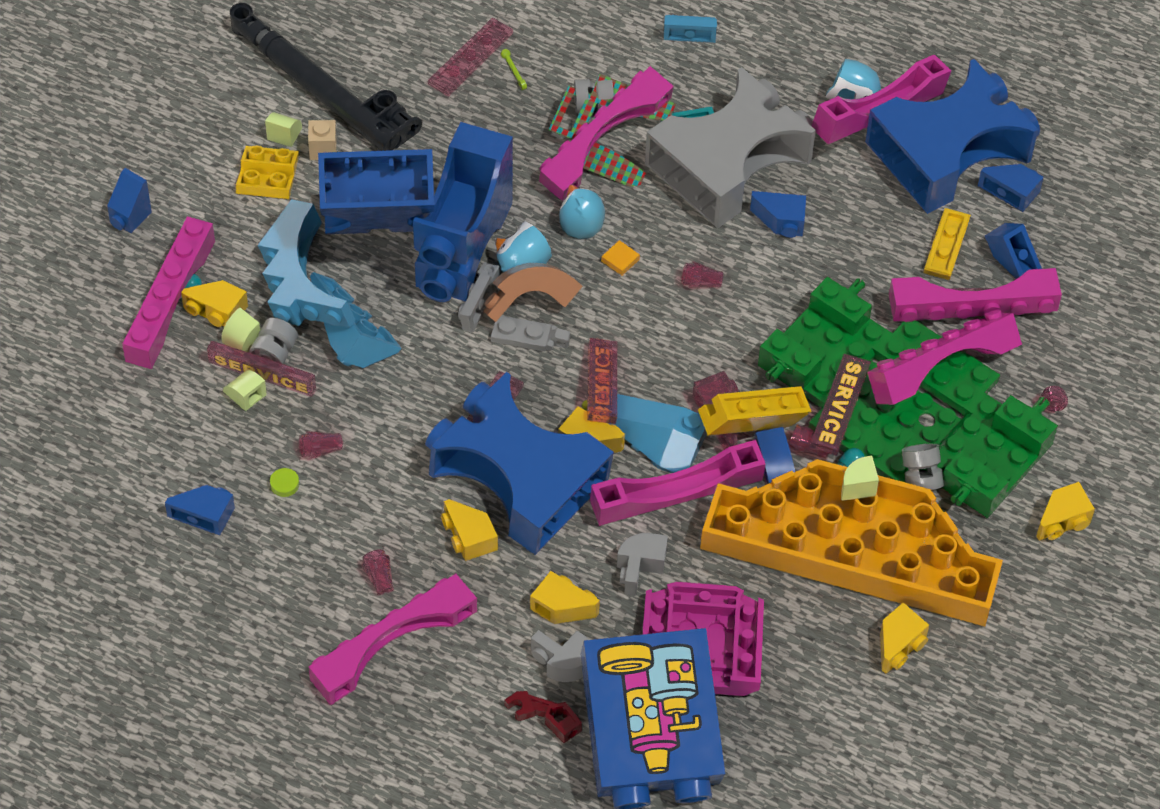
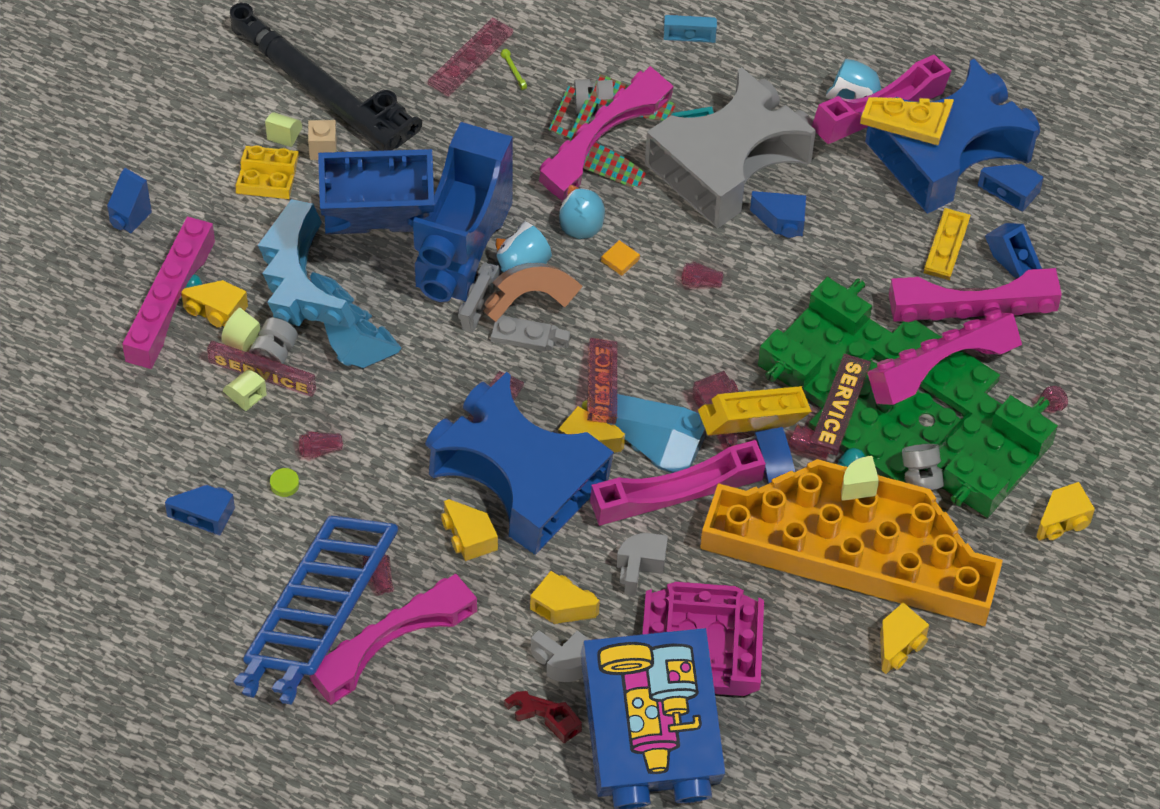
(294, 669): none -> blue bar
(914, 120): none -> yellow wing

